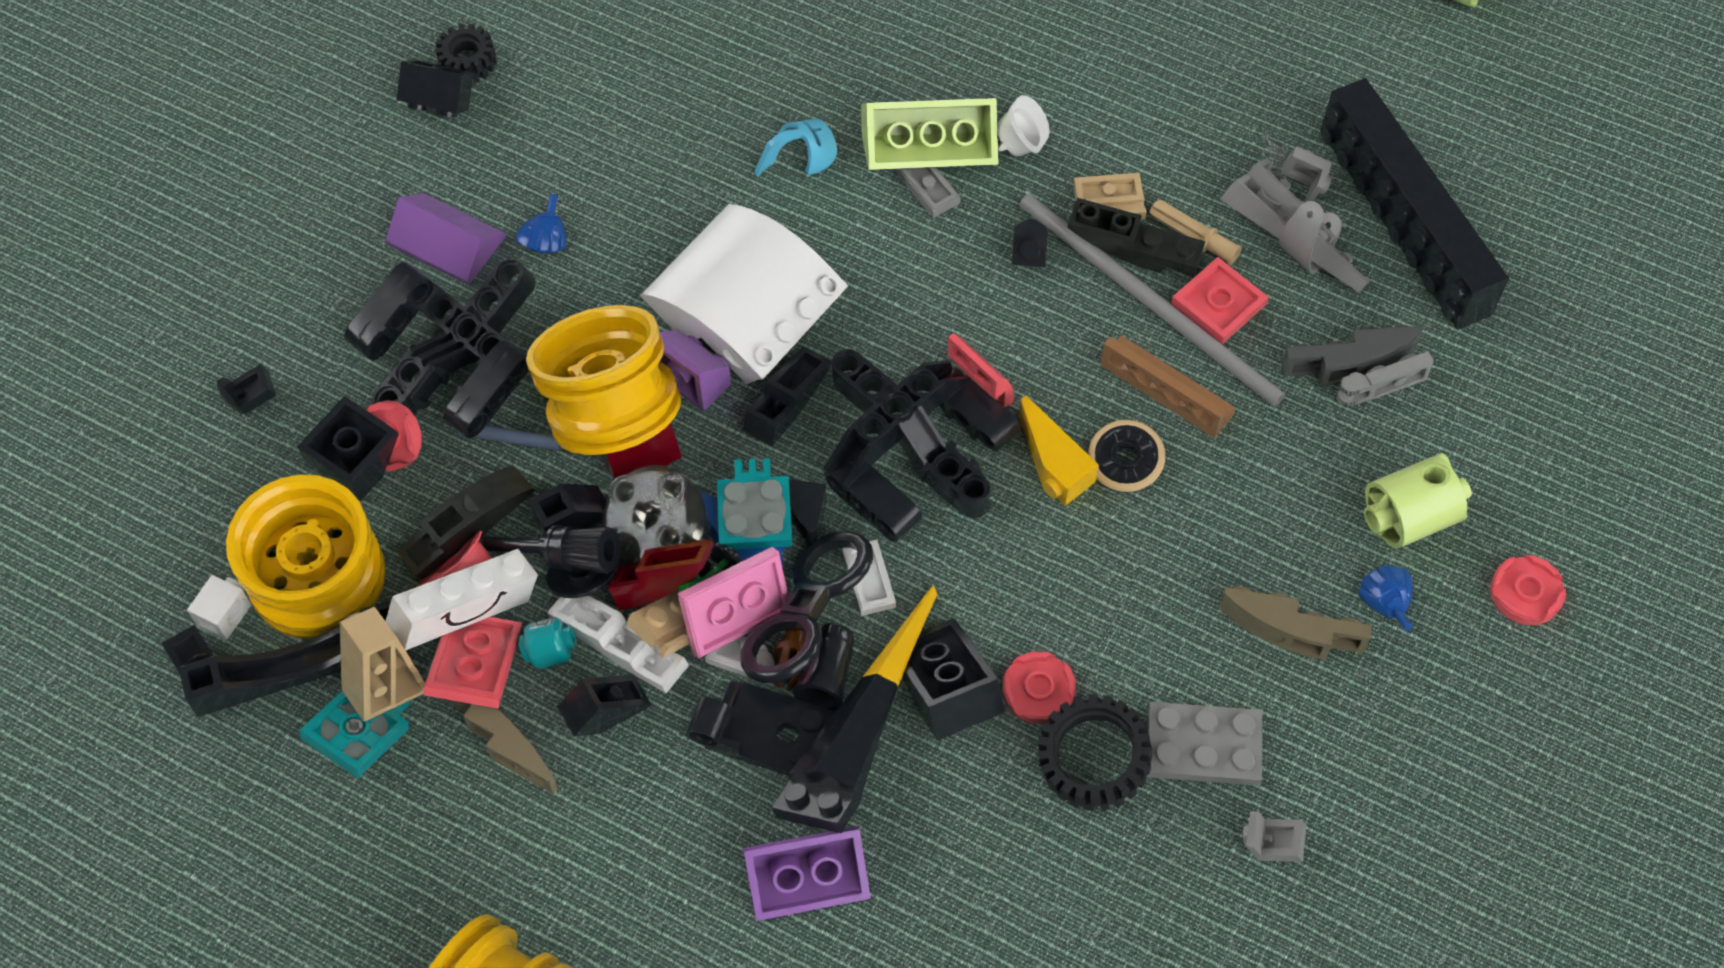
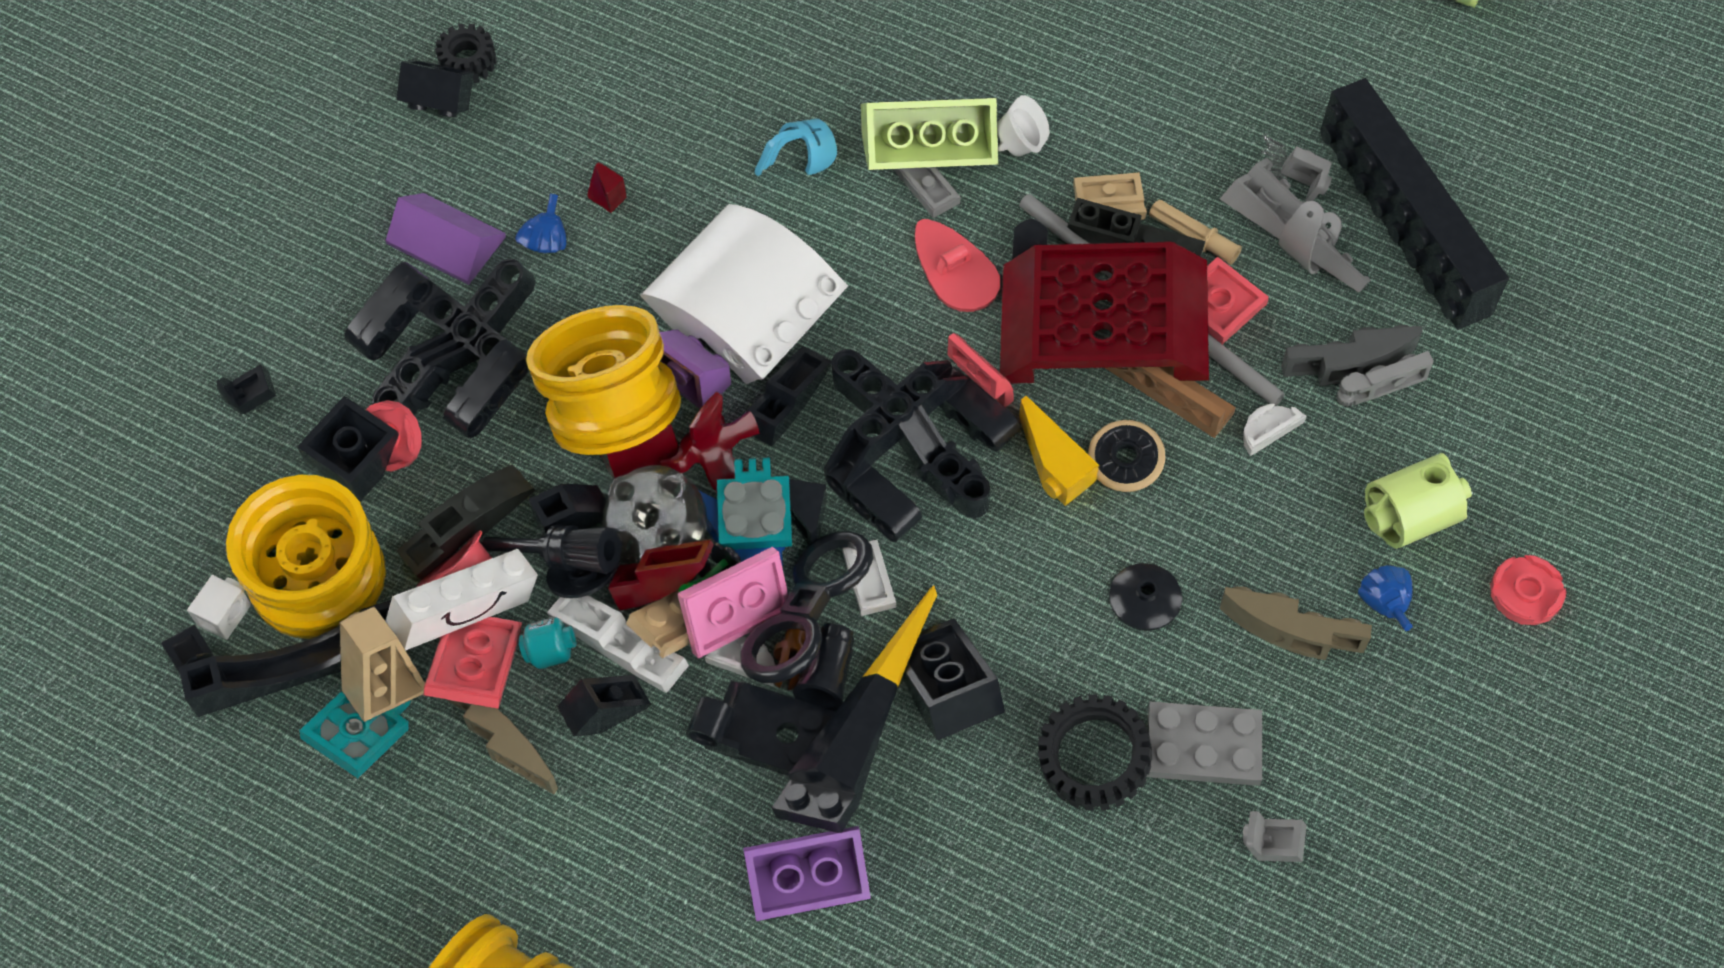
(518, 437): sand blue bar -> none
(606, 188): none -> dark red slope
(712, 442): none -> dark red animal
(955, 267): none -> coral shield
(1037, 686): coral tile -> none
(1143, 610): none -> black dish
(1153, 318): none -> dark red slope
(1268, 425): none -> white tile

